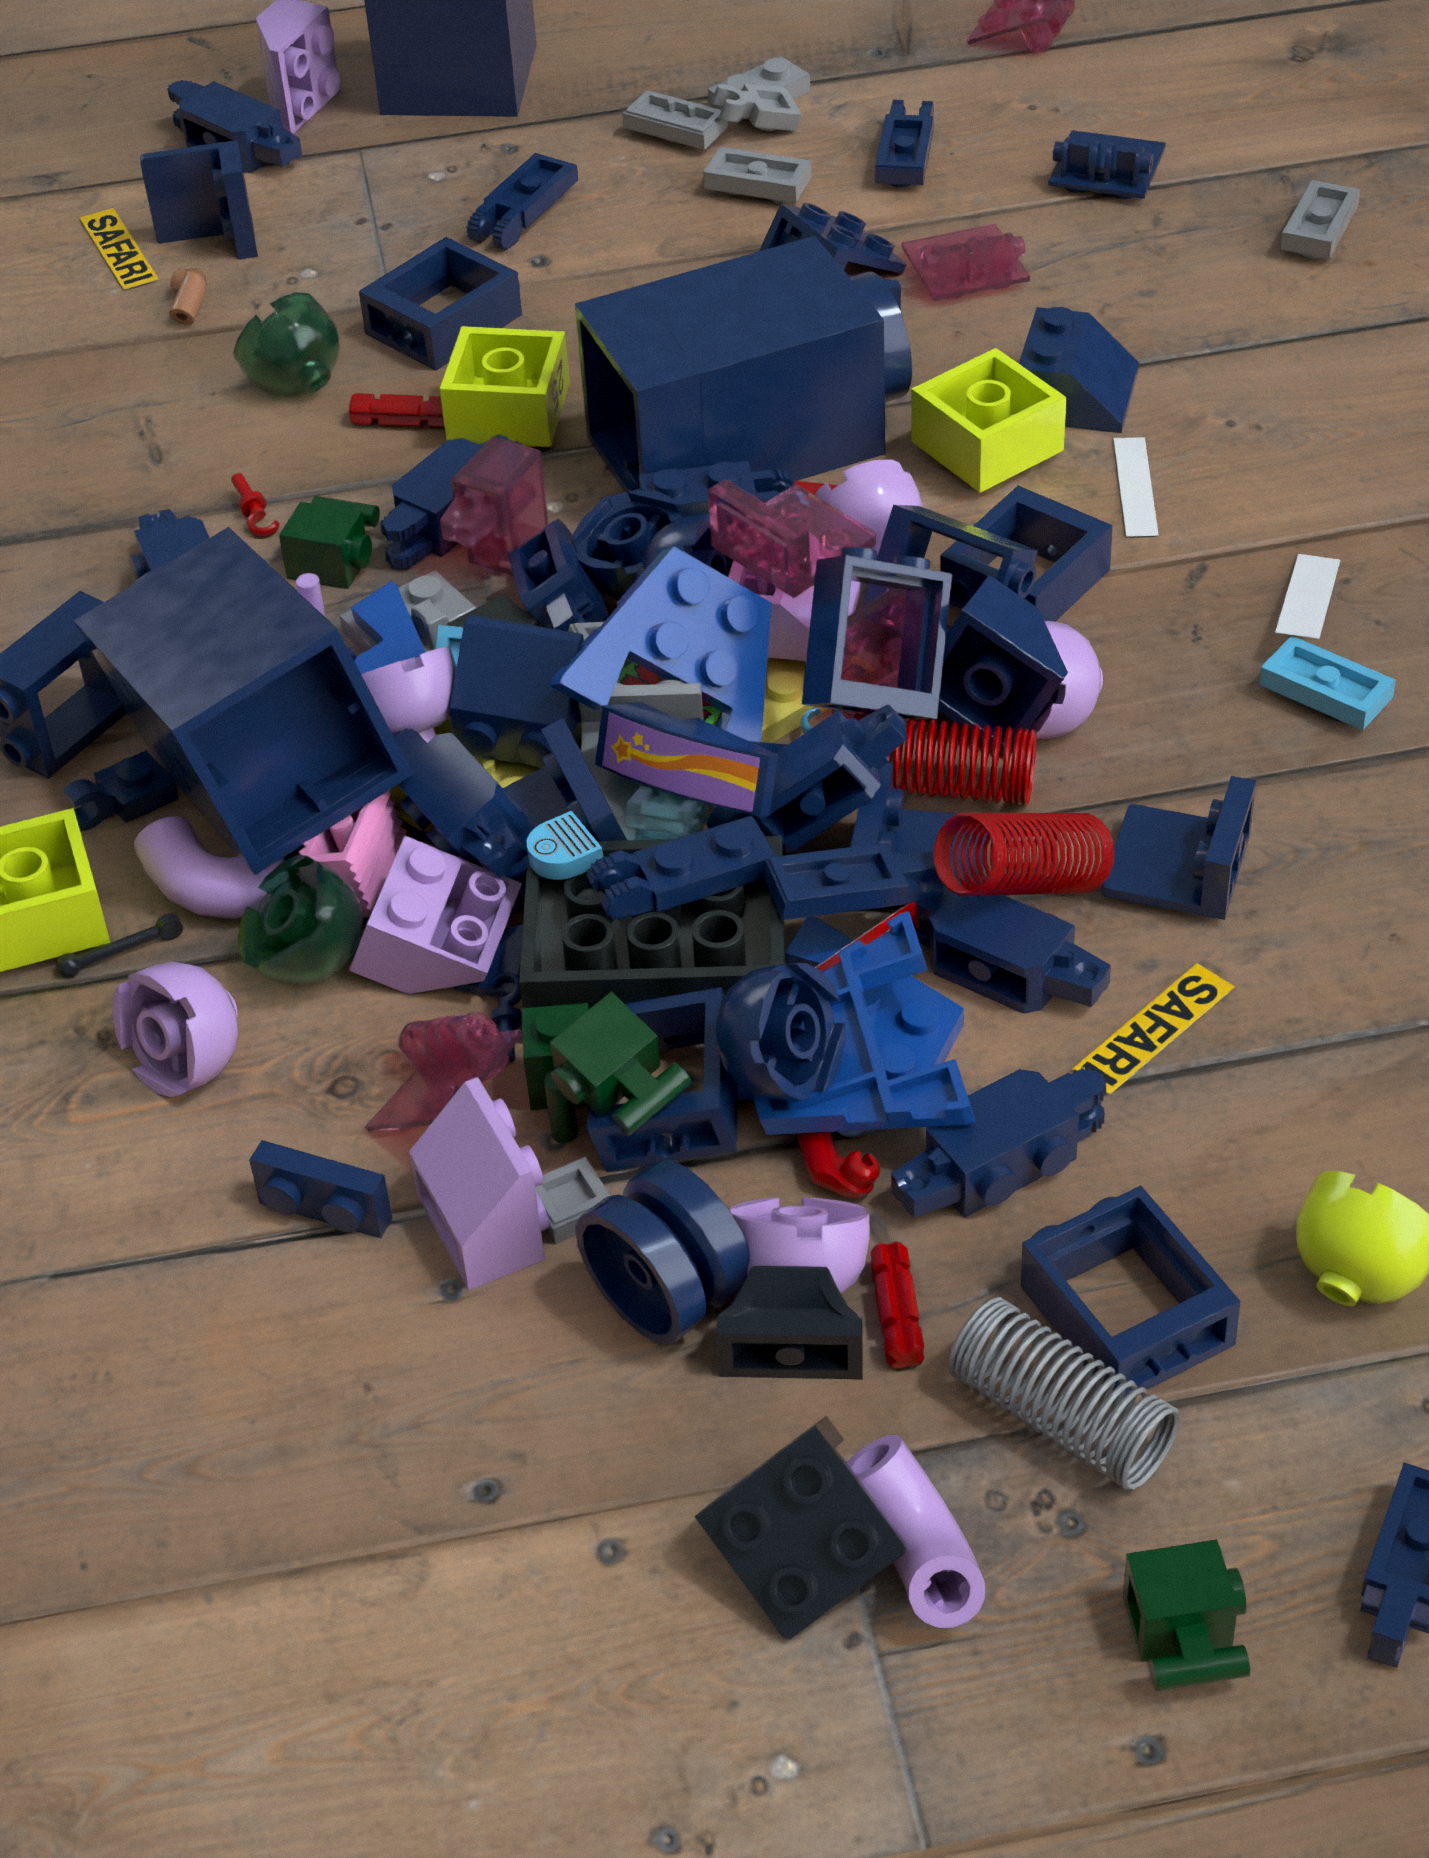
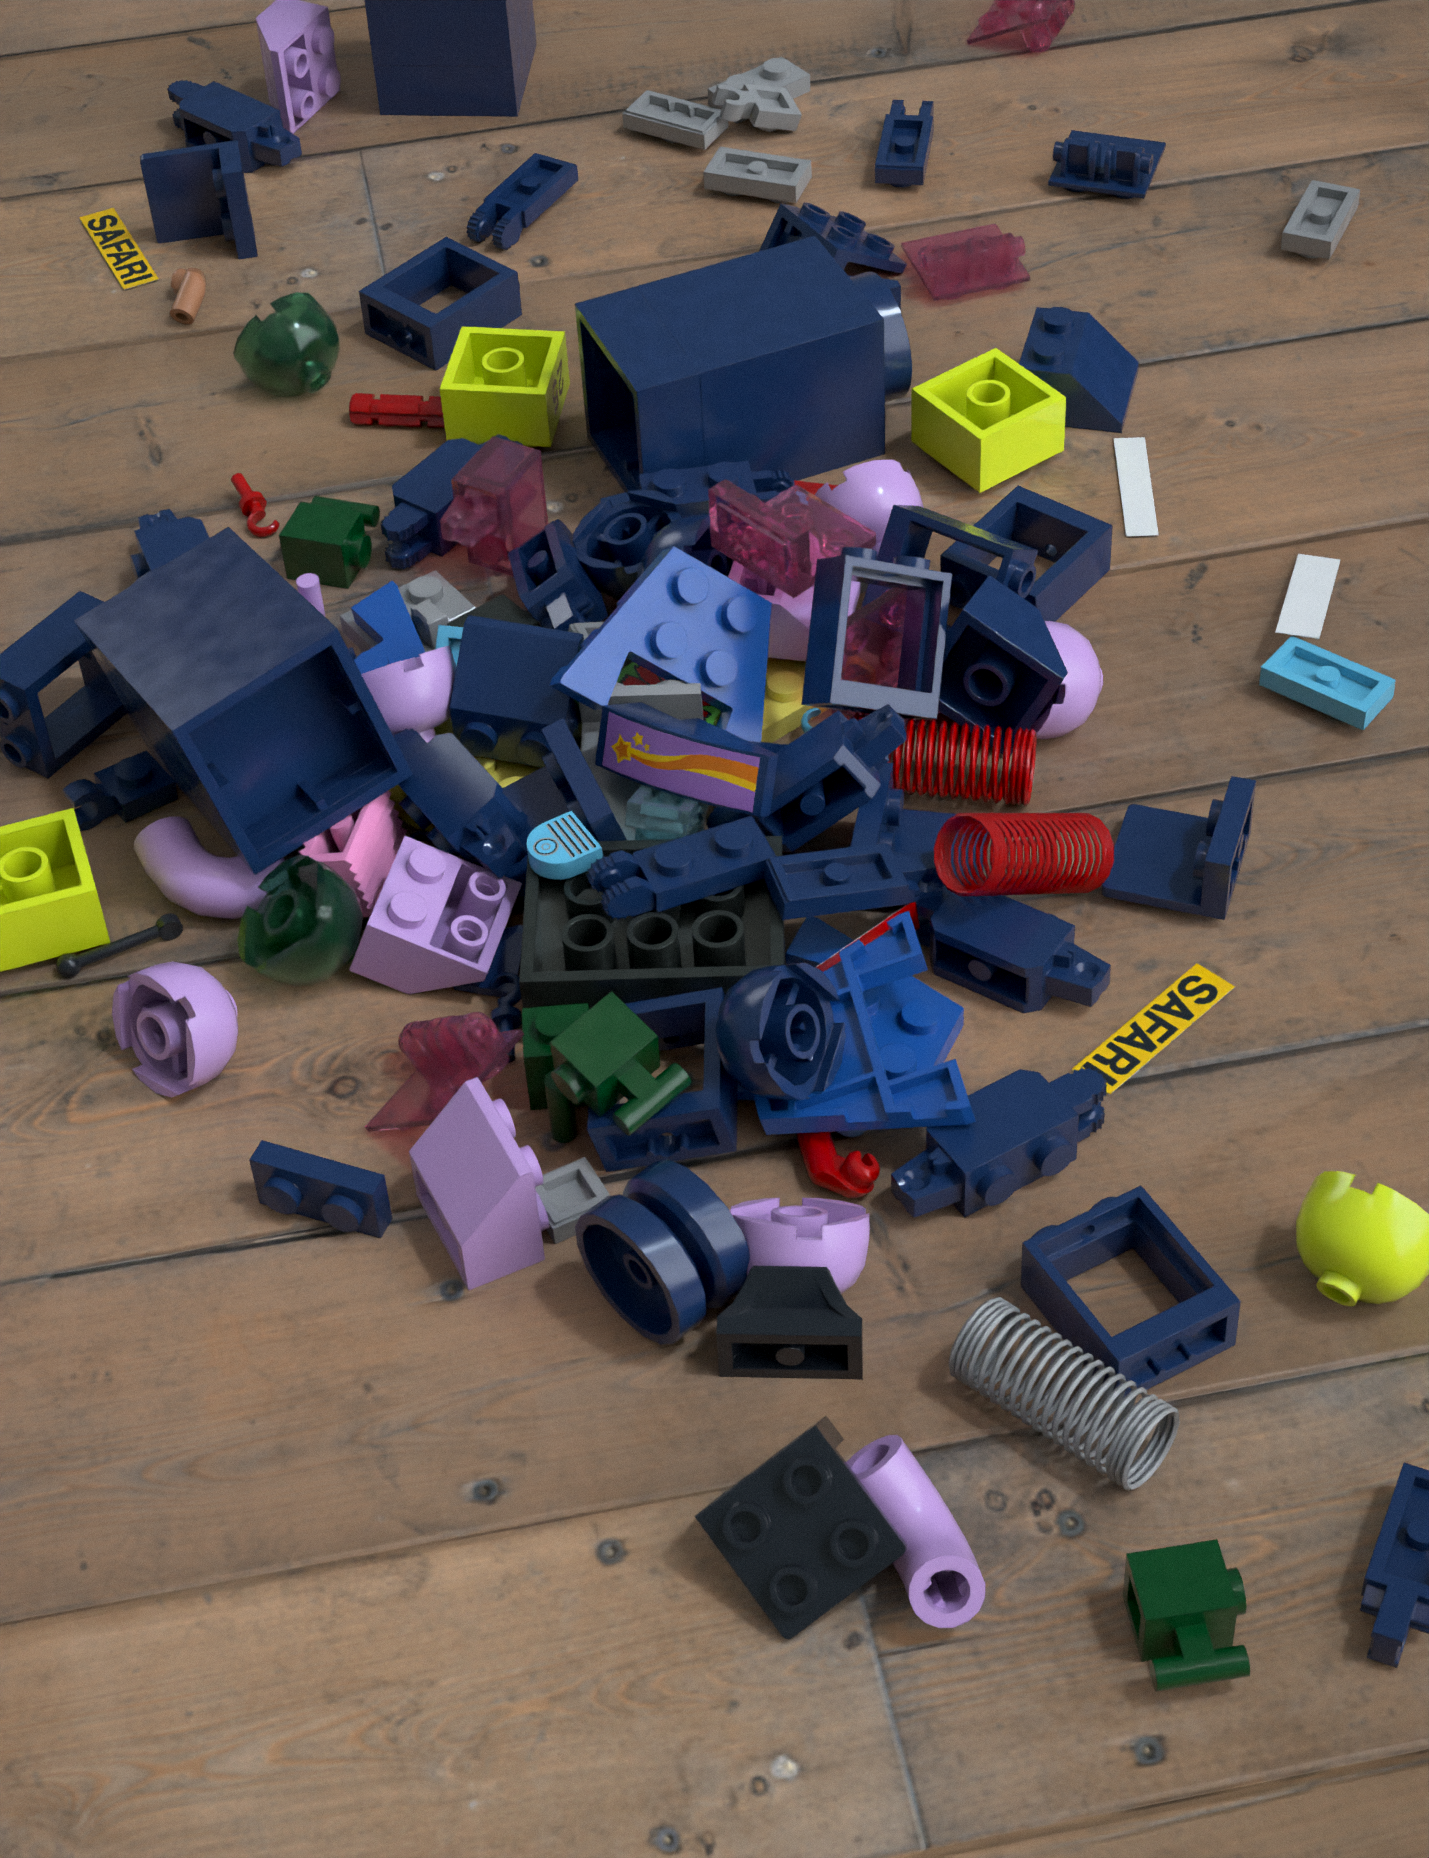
(897, 1305): red axle -> none

